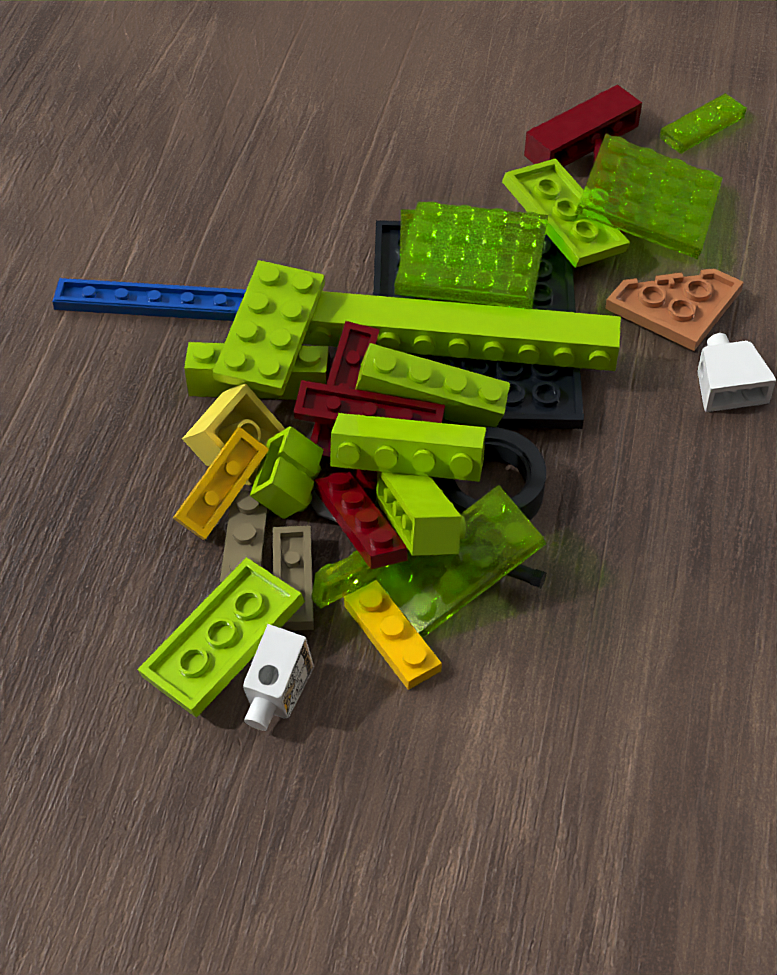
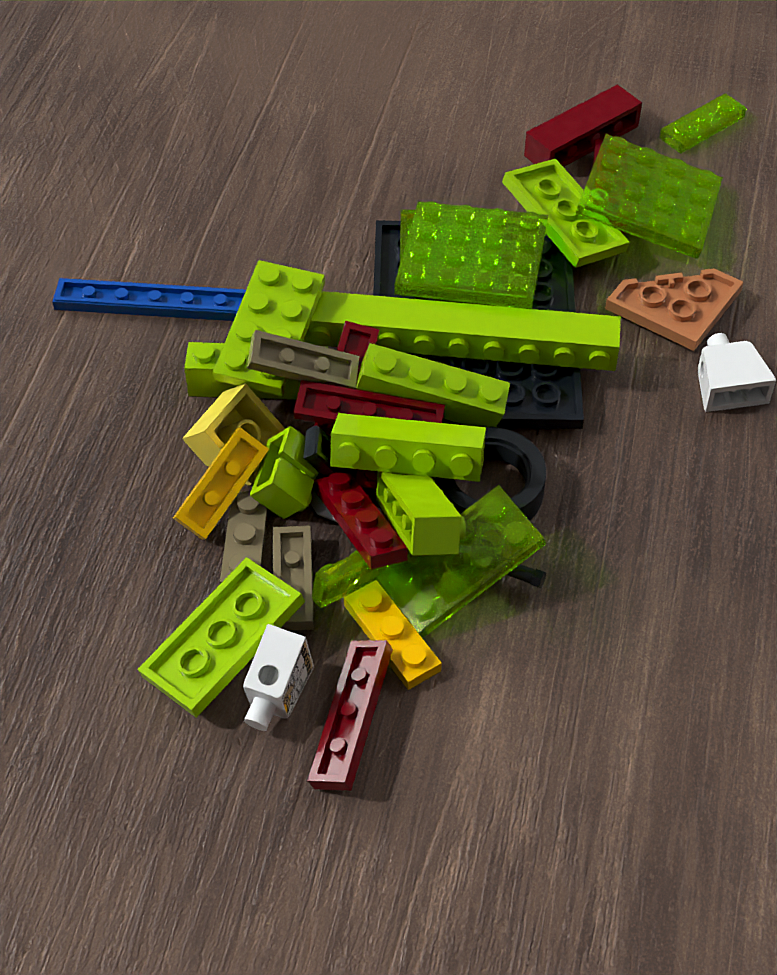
(301, 360): none -> dark tan plate
(318, 450): none -> black tile
(350, 715): none -> dark red plate

